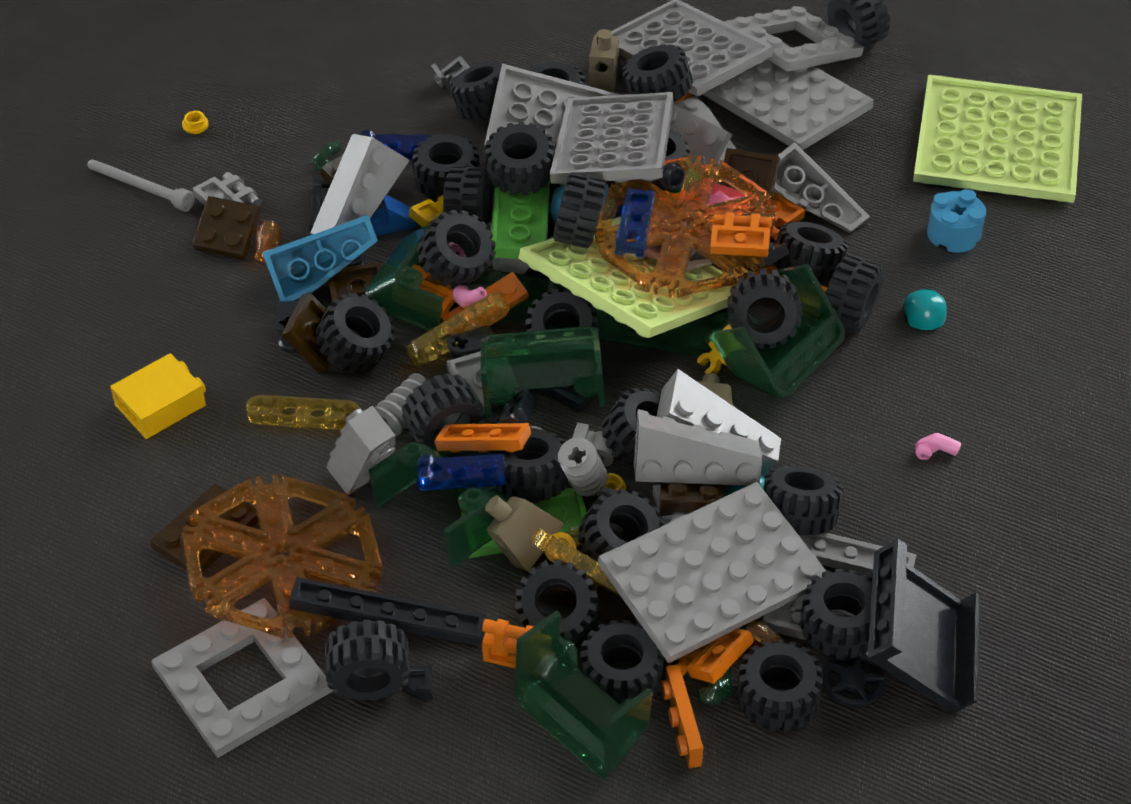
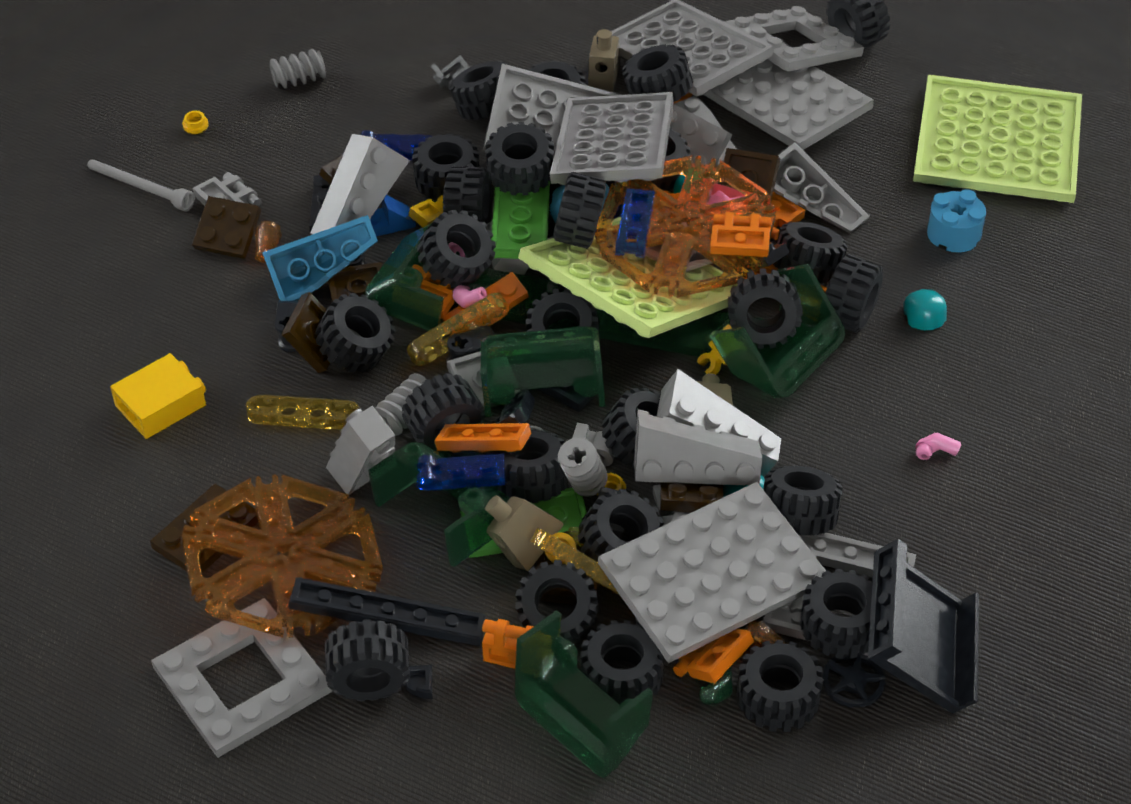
(297, 68): none -> light grey piece
(325, 151): clear green arm -> none
(672, 176): black plate -> none
(682, 716): orange plate -> none

